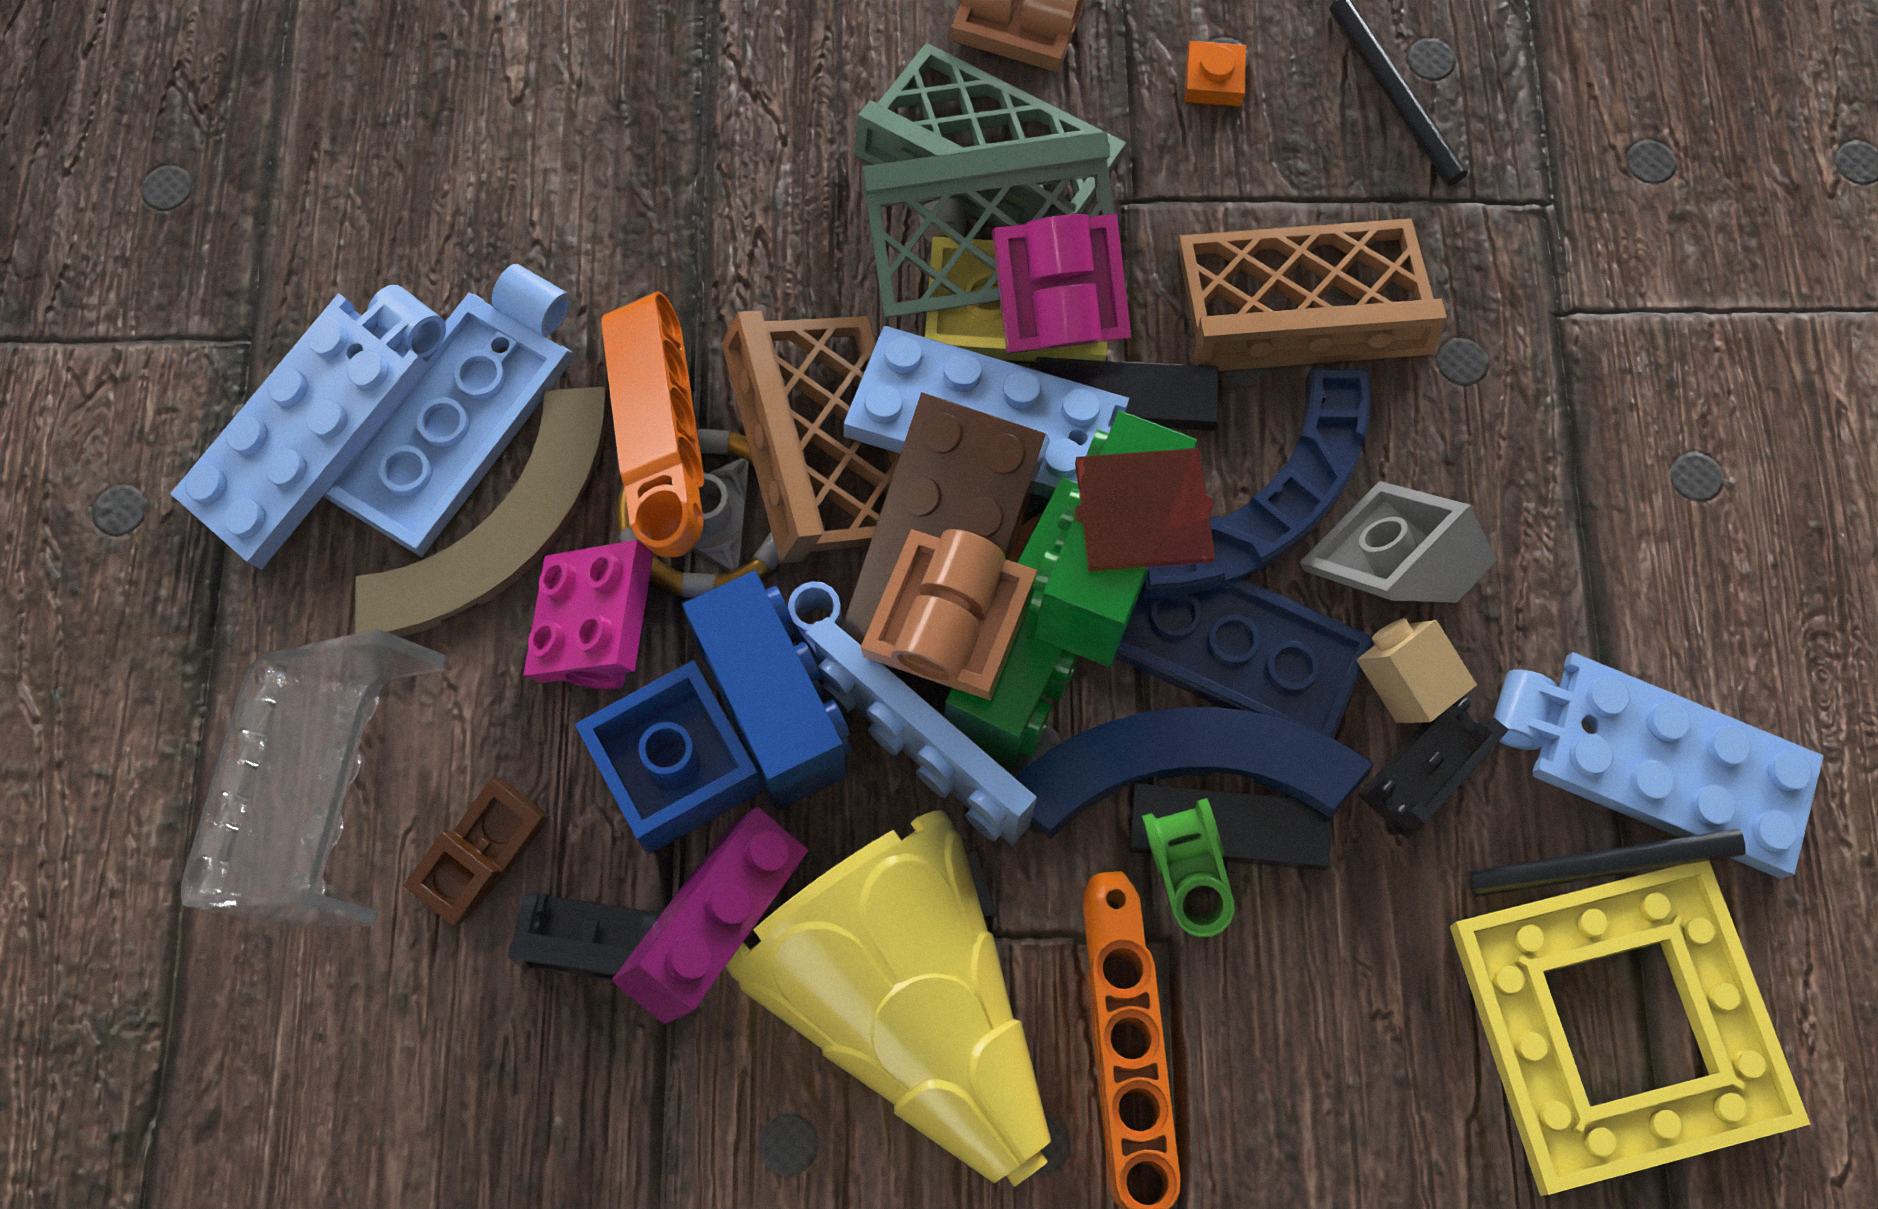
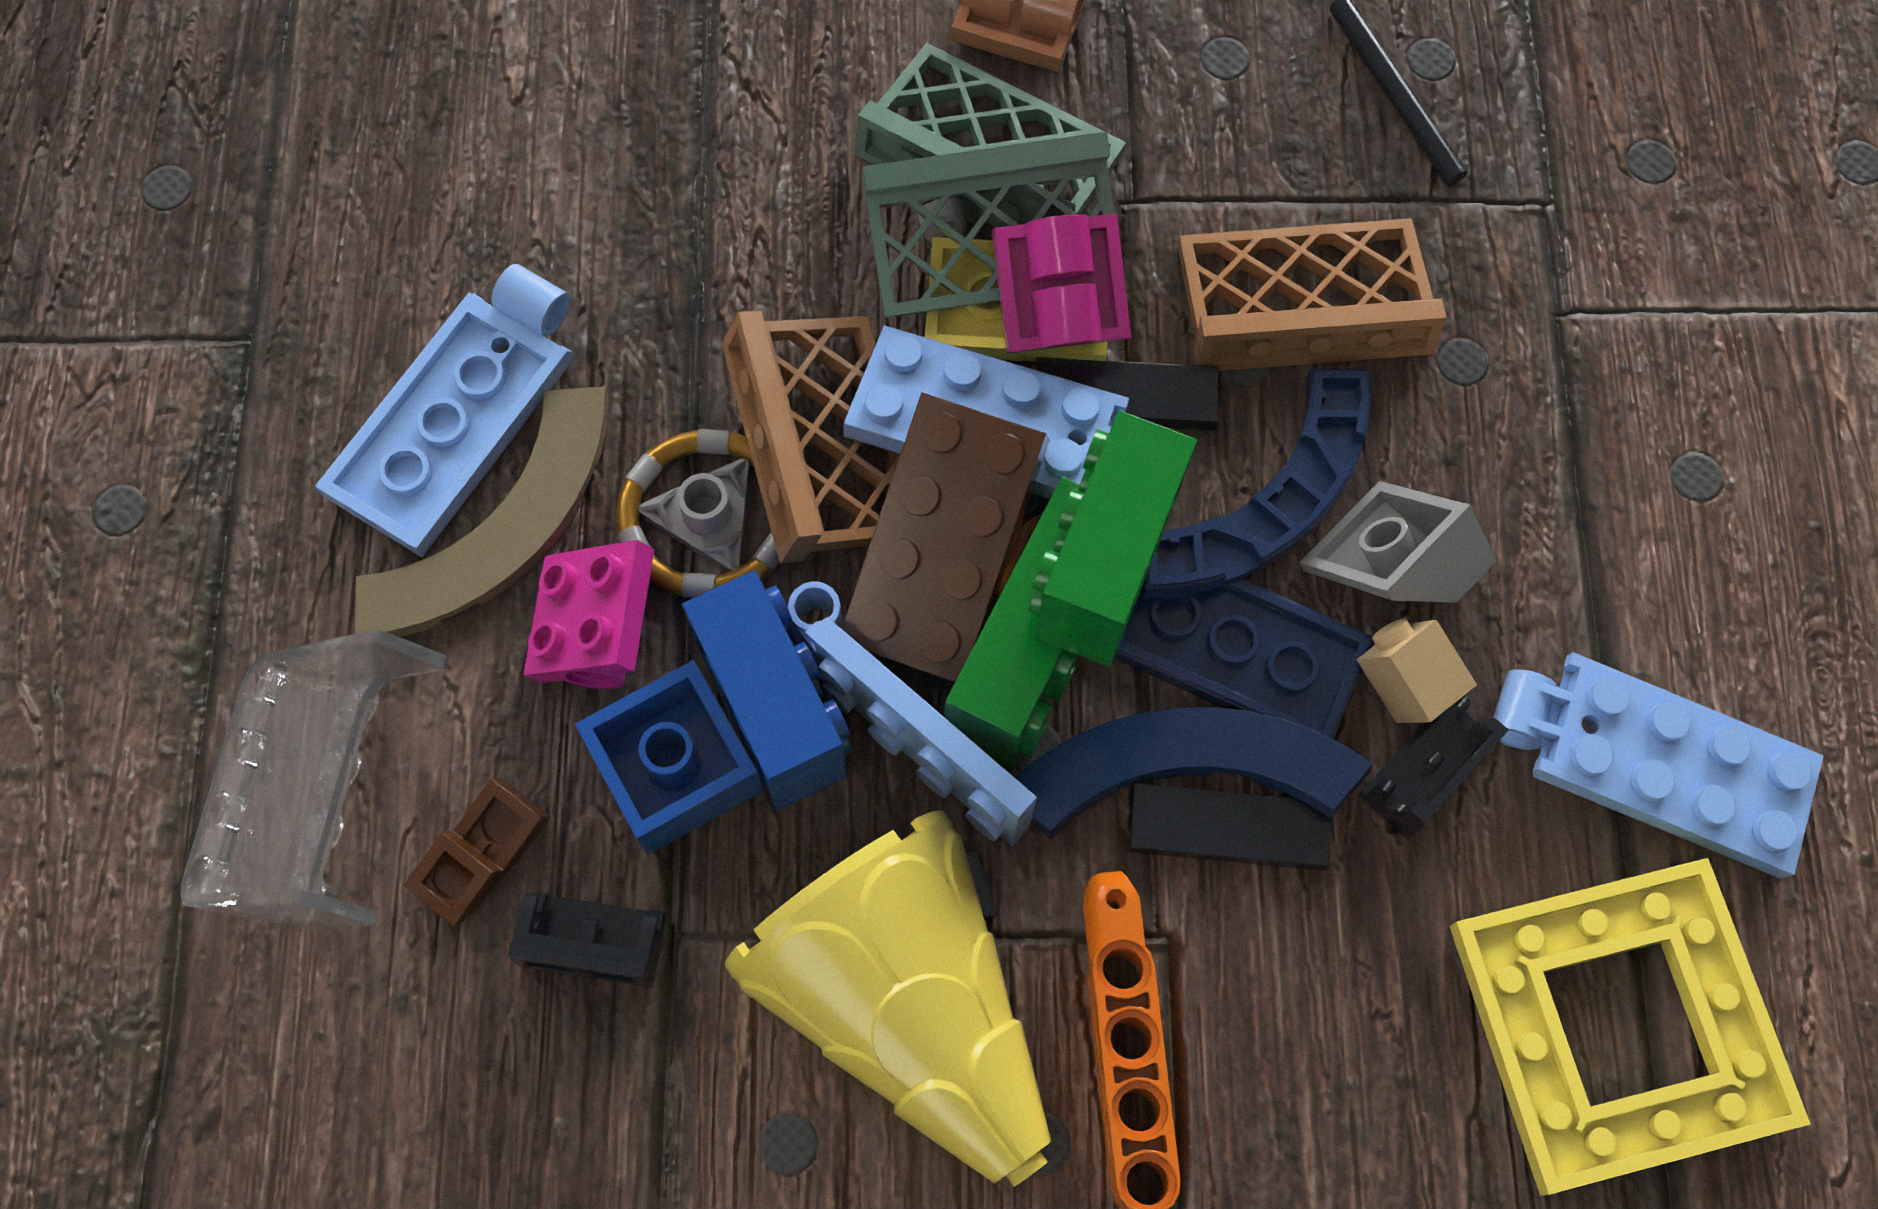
(310, 420): light blue hinge -> none
(654, 424): orange piece -> none
(710, 916): magenta brick -> none
(951, 611): nougat plate -> none
(1144, 509): clear red piece -> none
(1188, 856): bright green piece -> none
(1215, 73): orange plate -> none
(1607, 862): black bar -> none

